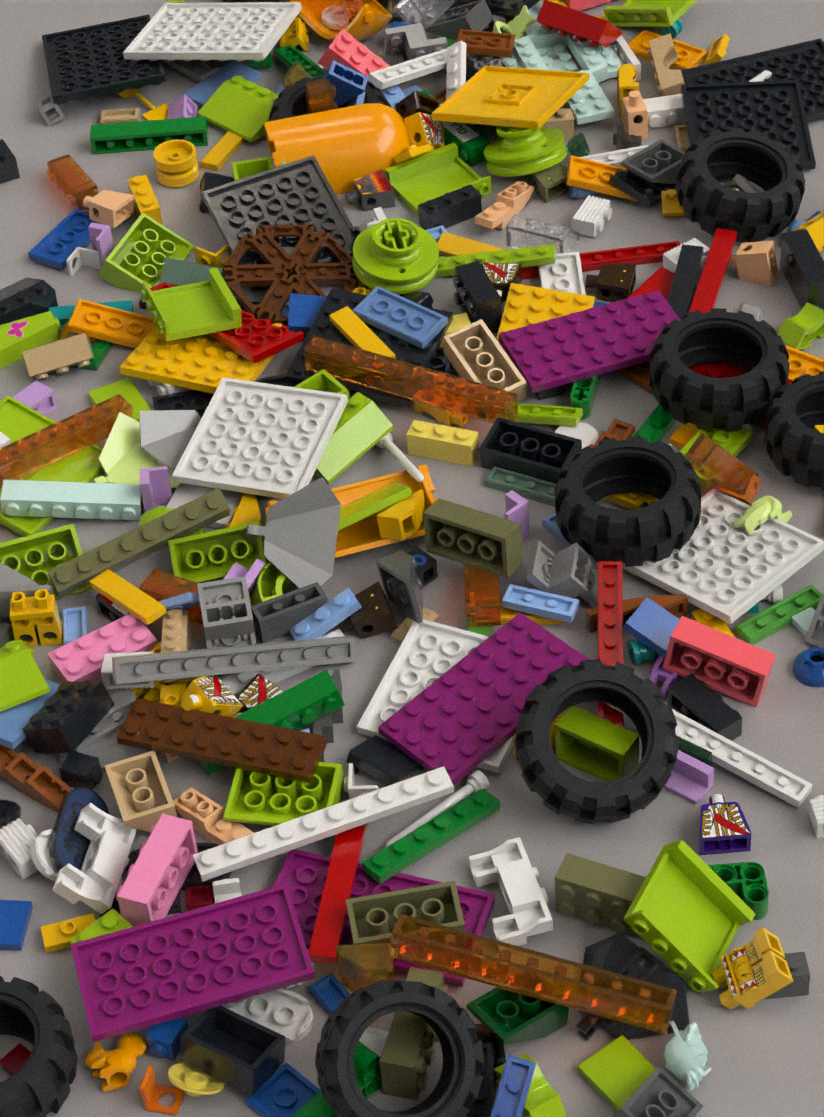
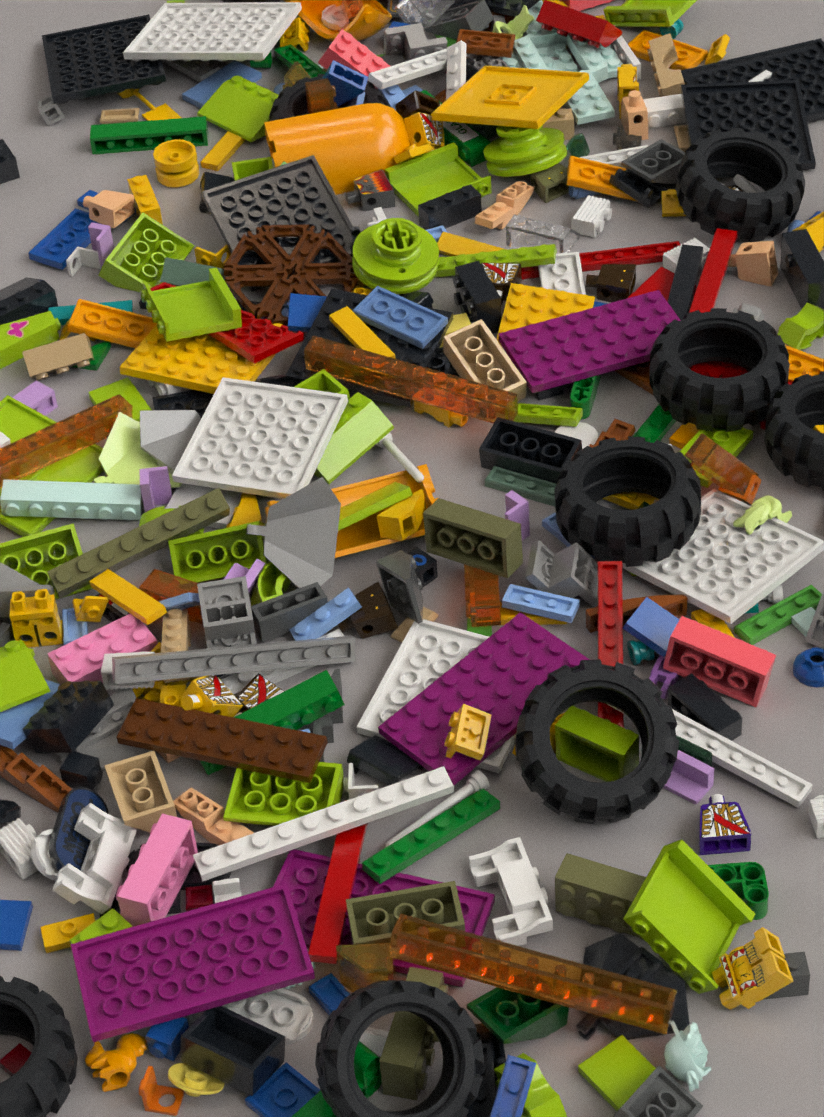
(71, 180): clear orange brick -> none
(91, 608): none -> yellow bracket
(182, 108): lavender panel -> none
(443, 443): light yellow brick -> none
(468, 732): none -> yellow bracket

